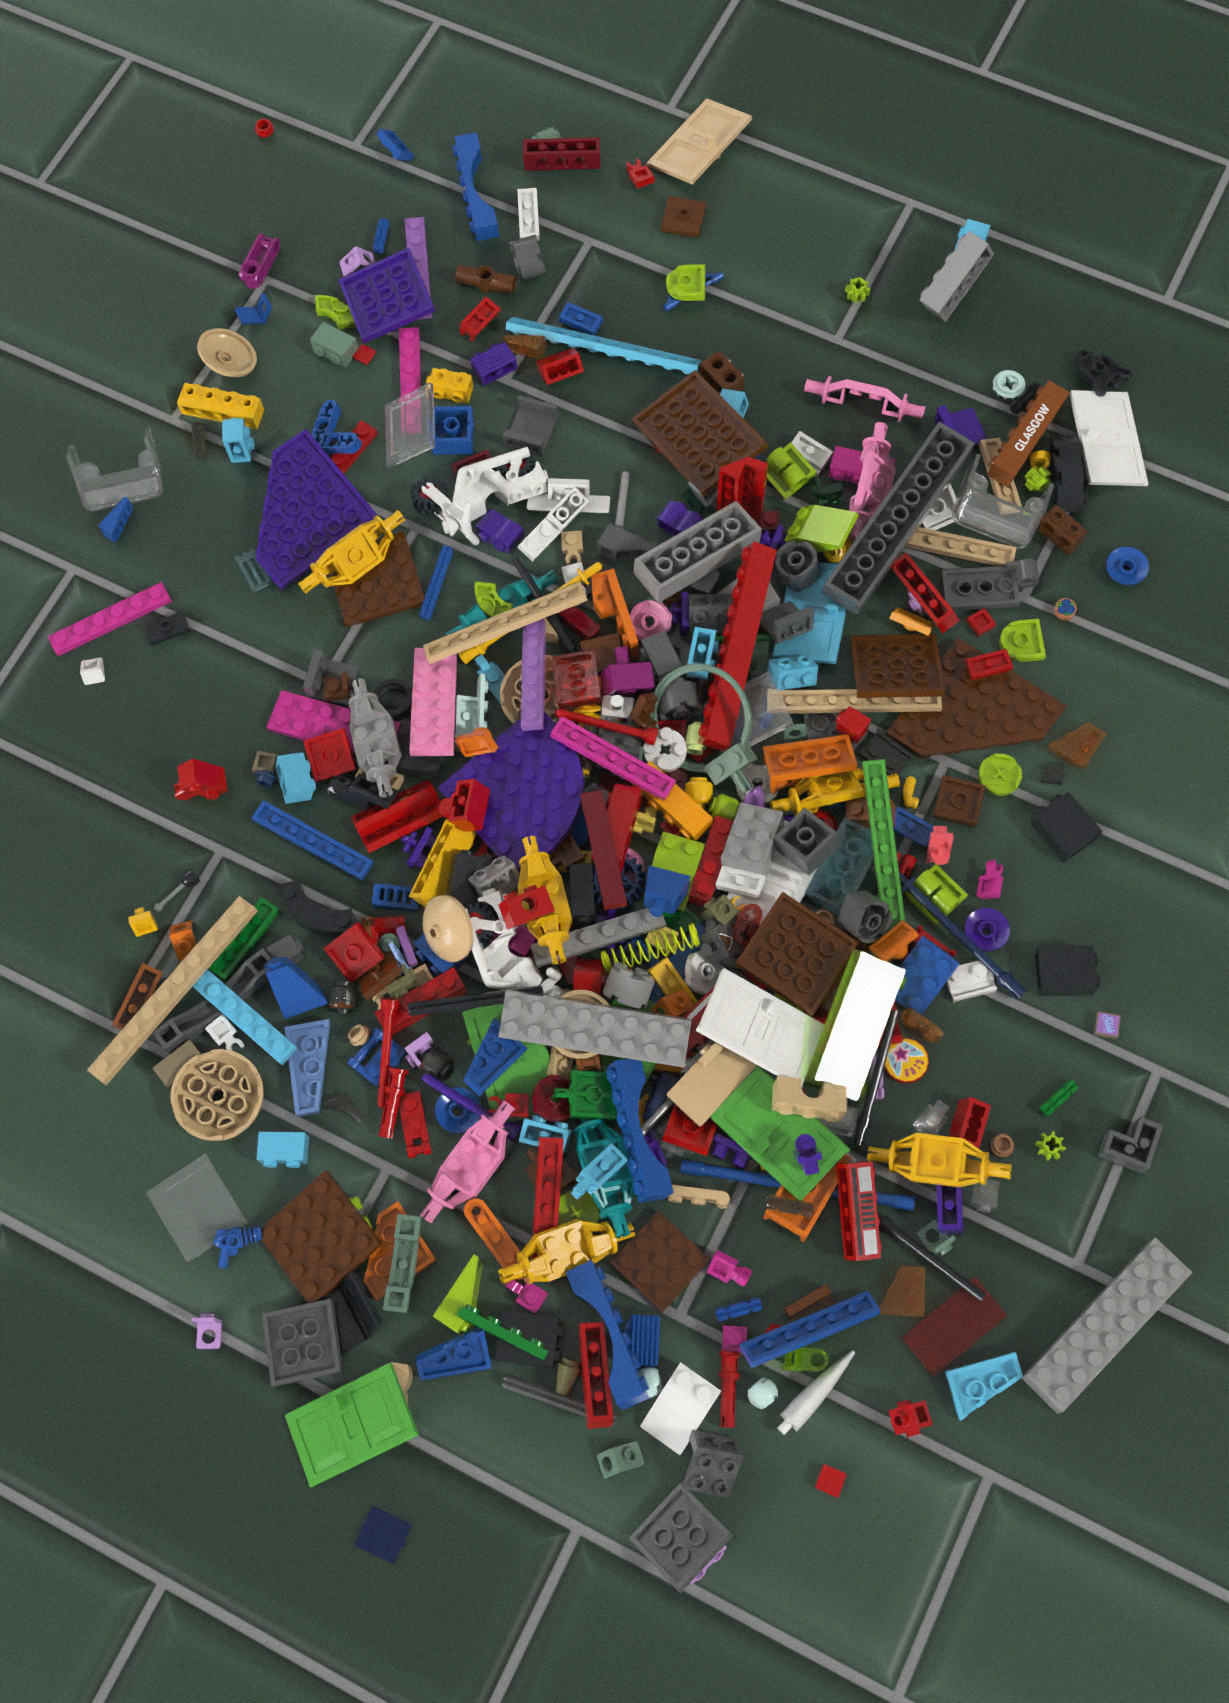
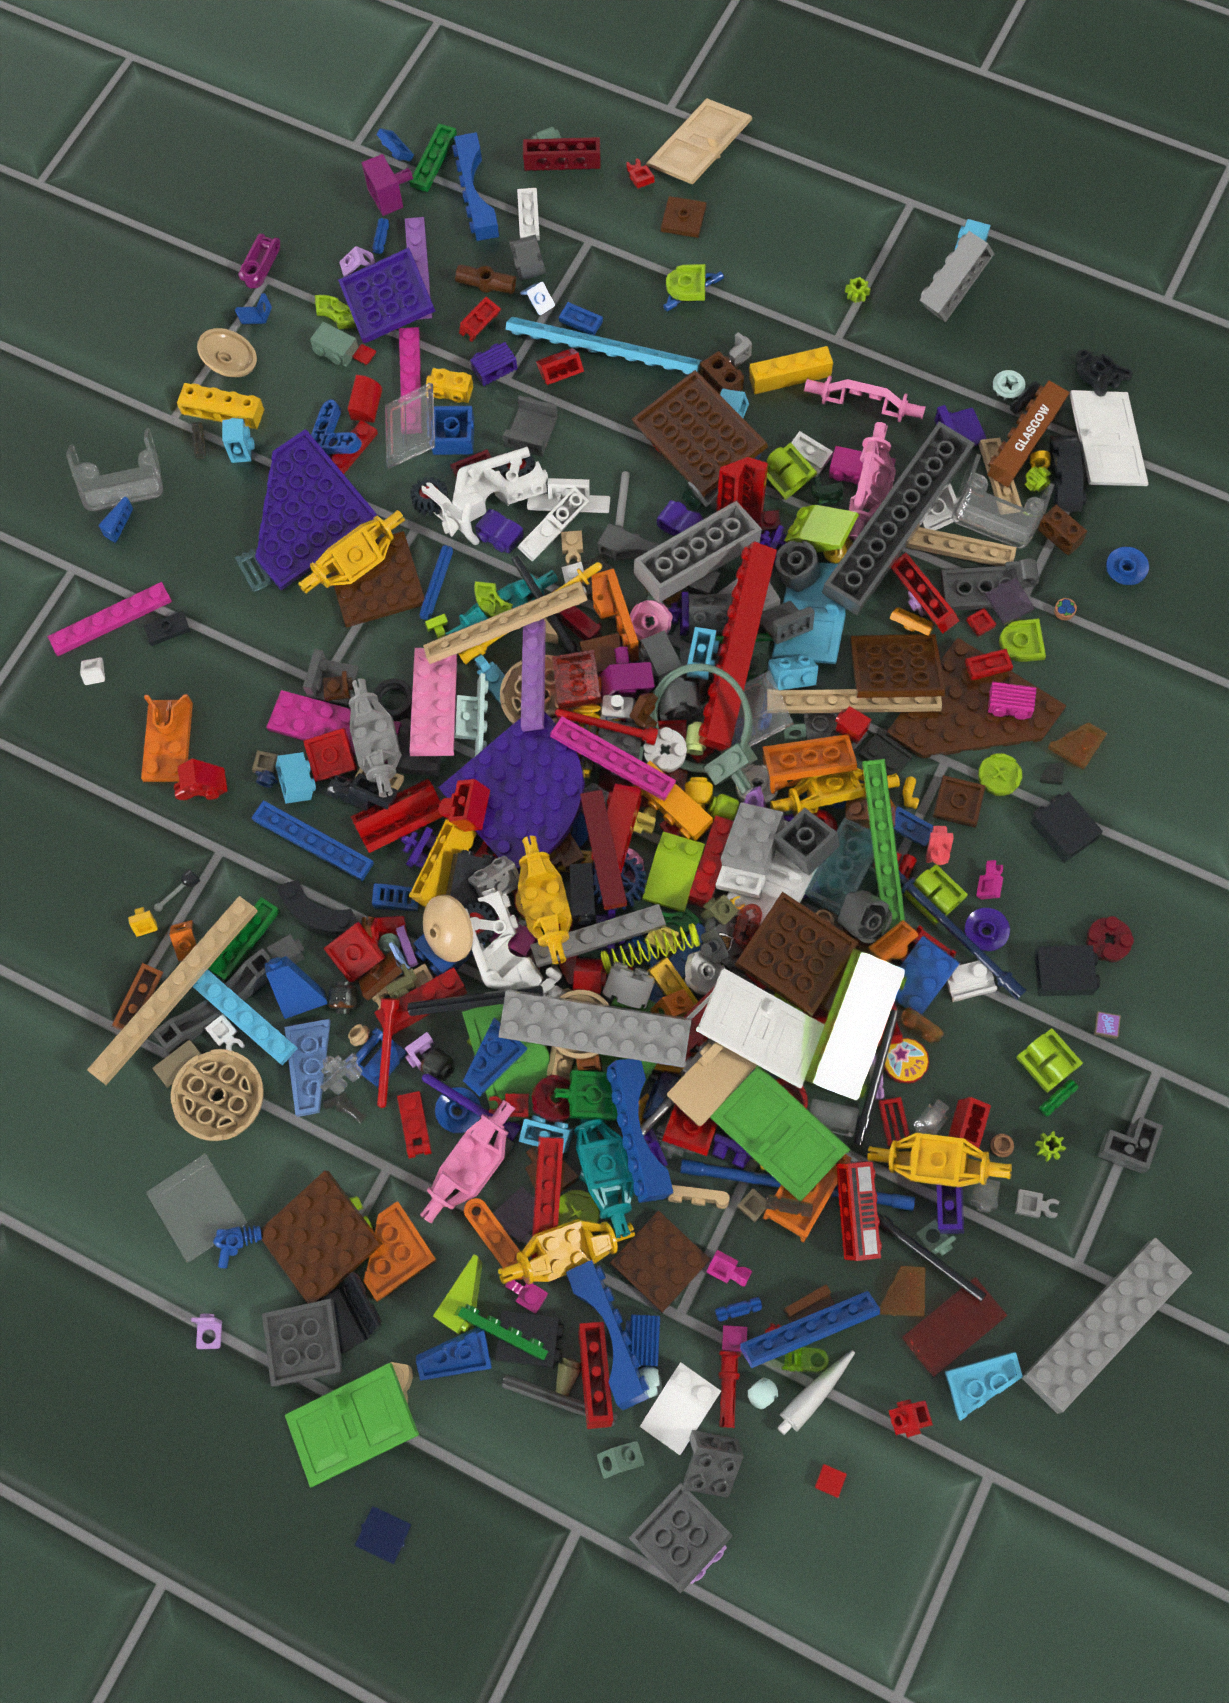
(166, 738): none -> orange plate
(264, 128): red plate -> none
(282, 1148): medium azure brick -> none
(333, 1079): none -> clear hips
(364, 399): none -> red brick
(384, 183): none -> magenta brick
(394, 1091): red pin -> none
(403, 1264): sand green slope -> none
(433, 157): none -> green plate
(437, 625): none -> lime tile
(476, 743): orange tile -> none
(514, 913): red brick -> none
(517, 1214): none -> clear purple piece
(527, 345): clear orange slope -> none
(539, 297): none -> bracket
(599, 1171): medium azure hinge -> none
(664, 890): blue torso -> none
(741, 350): none -> light grey bracket
(753, 1205): none -> dark tan plate
(790, 370): none -> yellow brick
(790, 1099): tan arch -> none
(807, 1154): dark purple hips -> none
(889, 1102): none -> red tile
(1010, 601): none -> clear purple piece
(1011, 700): none -> dark pink brick
(1031, 1204): none -> light grey plate
(1049, 1060): none -> lime plate
(1113, 927): none -> dark red plate

